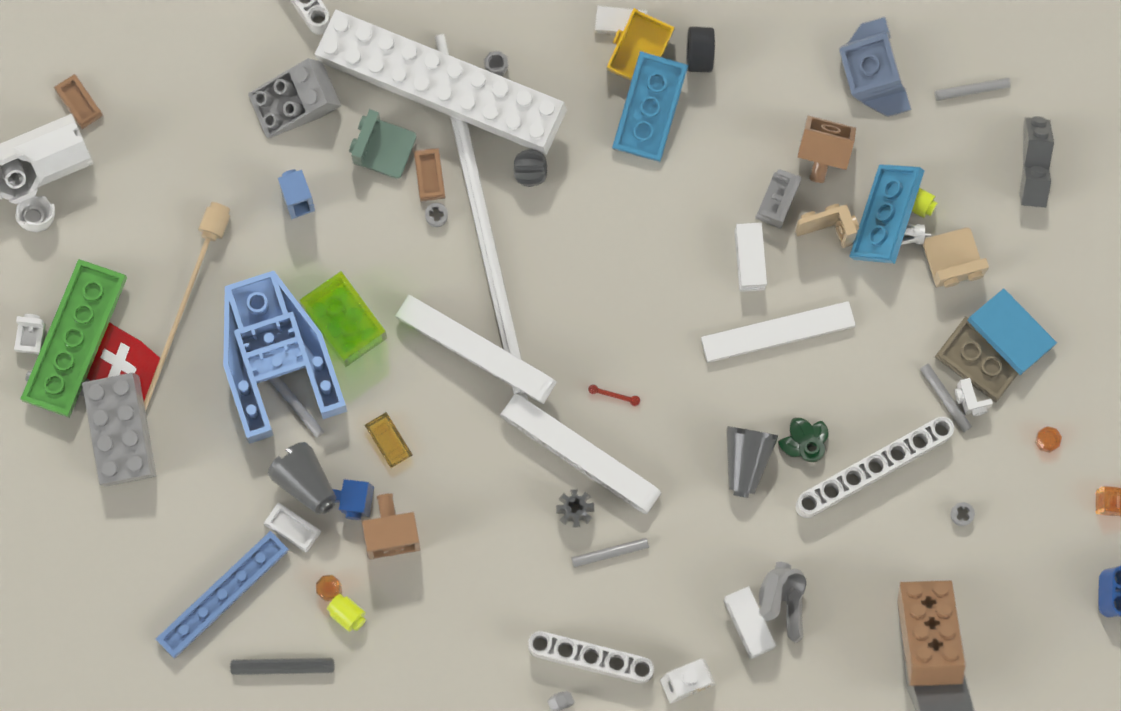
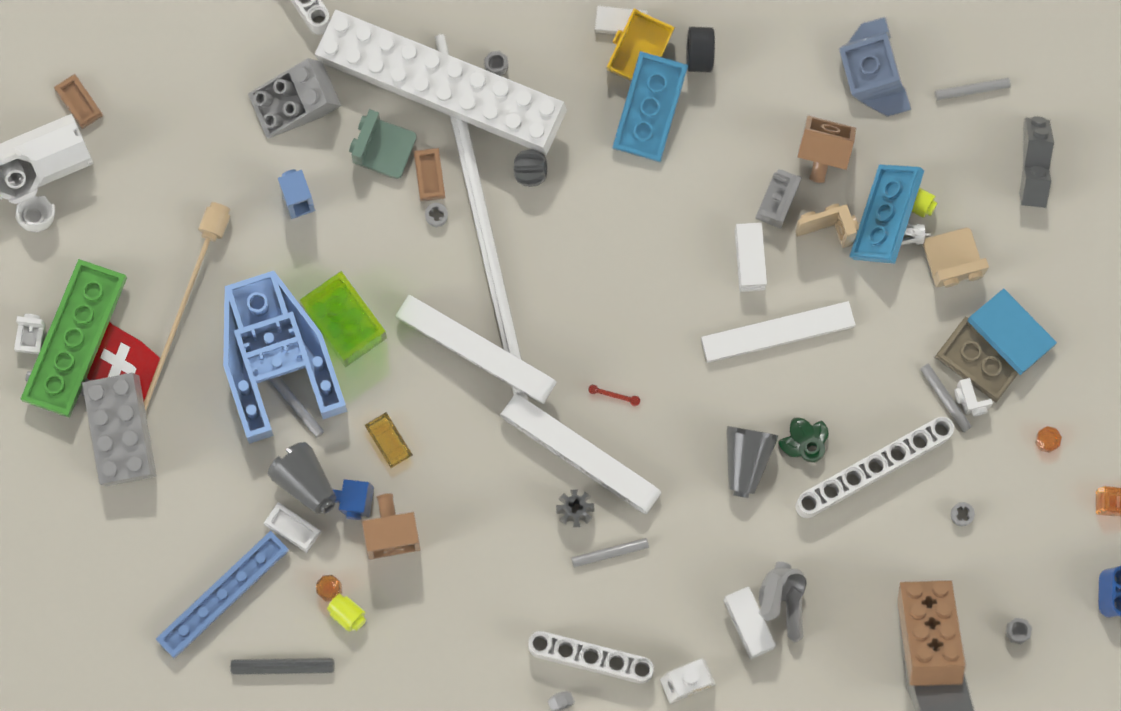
(1018, 631): none -> light grey tile

